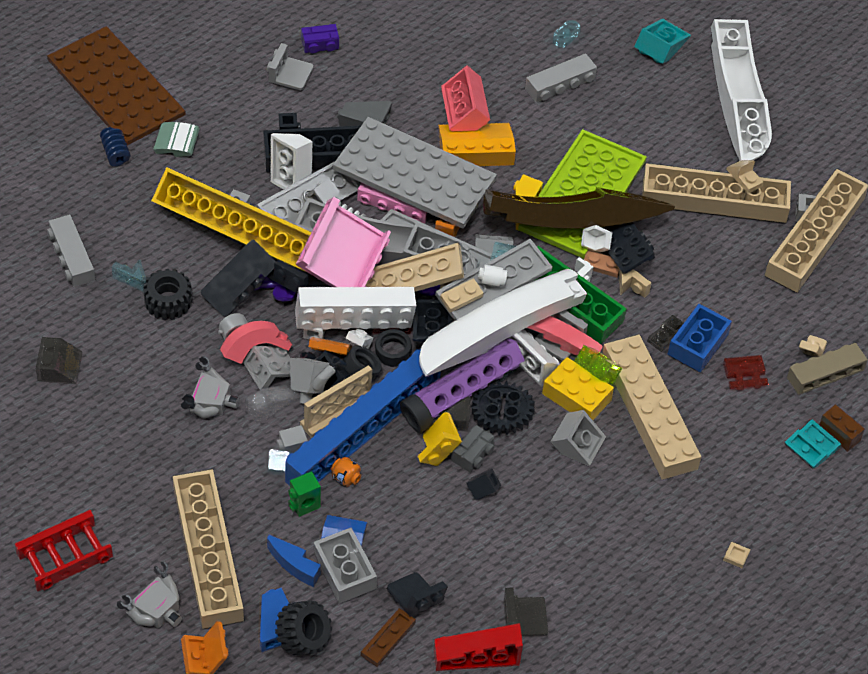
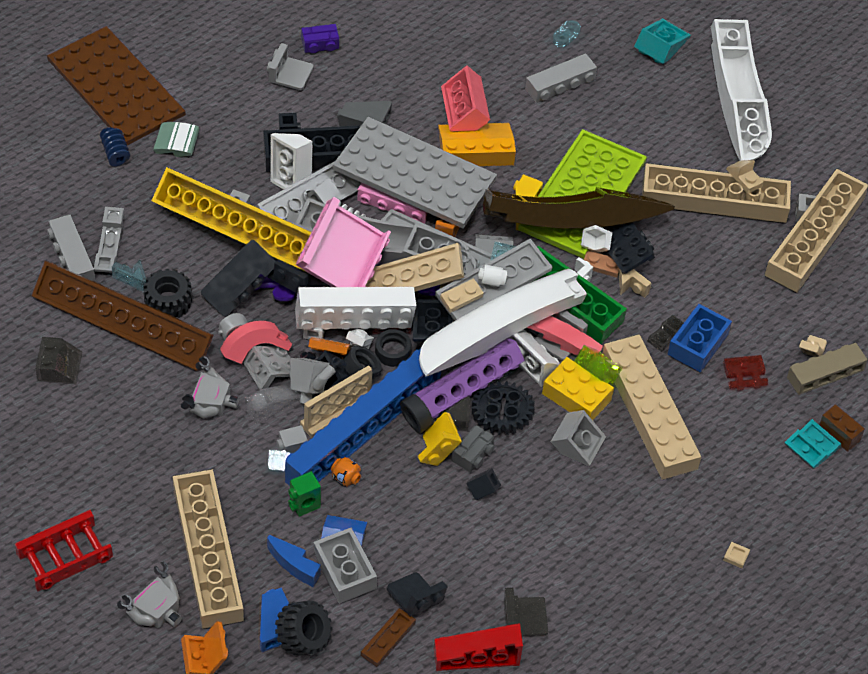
(109, 239): none -> light grey slope
(122, 315): none -> reddish brown plate

